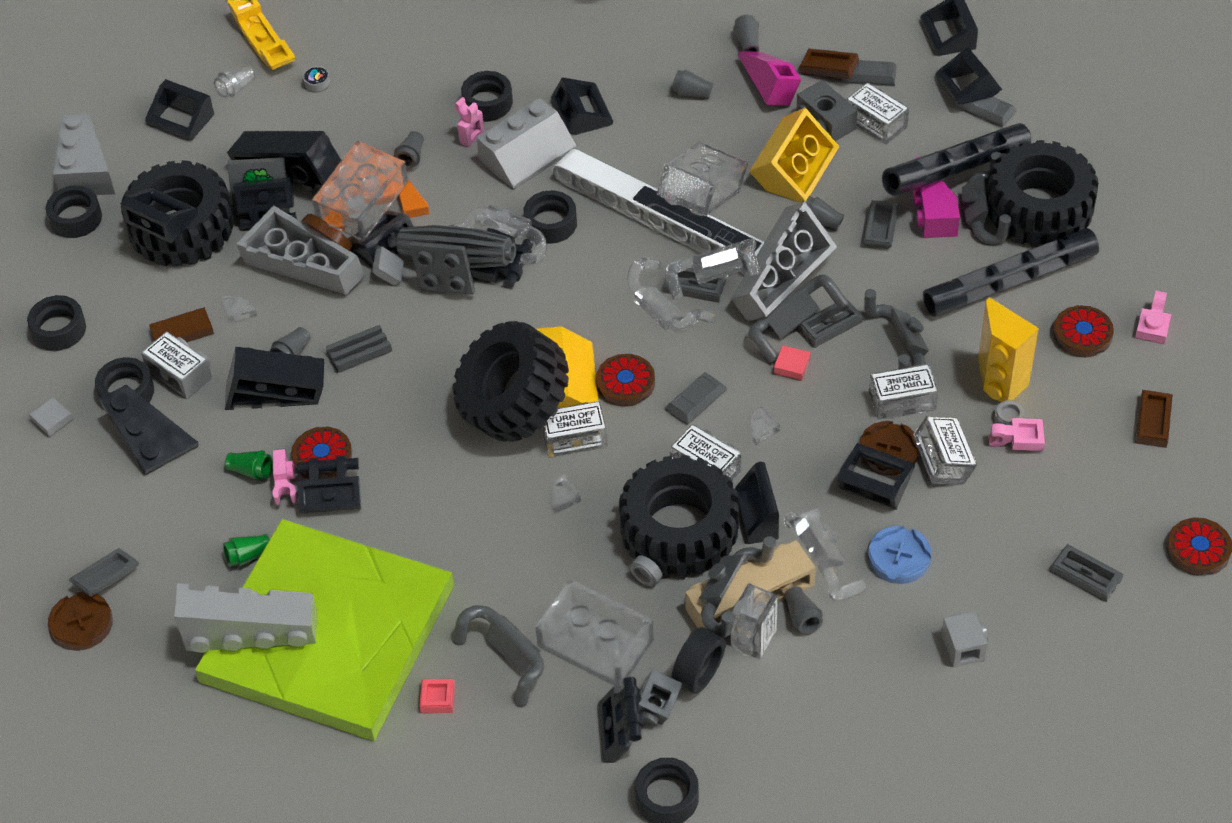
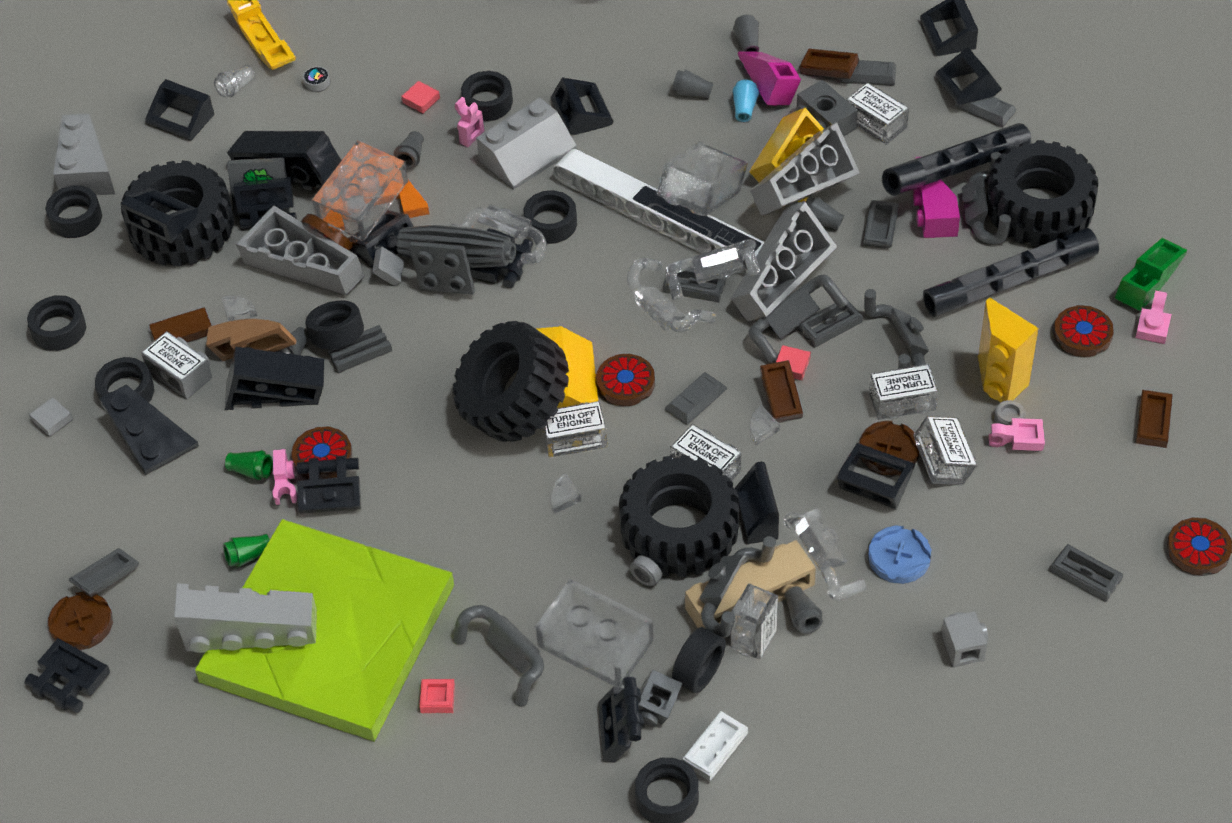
(72, 667): none -> black plate
(249, 333): none -> medium nougat slope
(347, 329): none -> black tyre
(420, 97): none -> coral tile
(715, 745): none -> white plate
(744, 96): none -> medium azure cone
(781, 391): none -> reddish brown tile
(809, 170): none -> light grey wedge
(1150, 273): none -> green slope

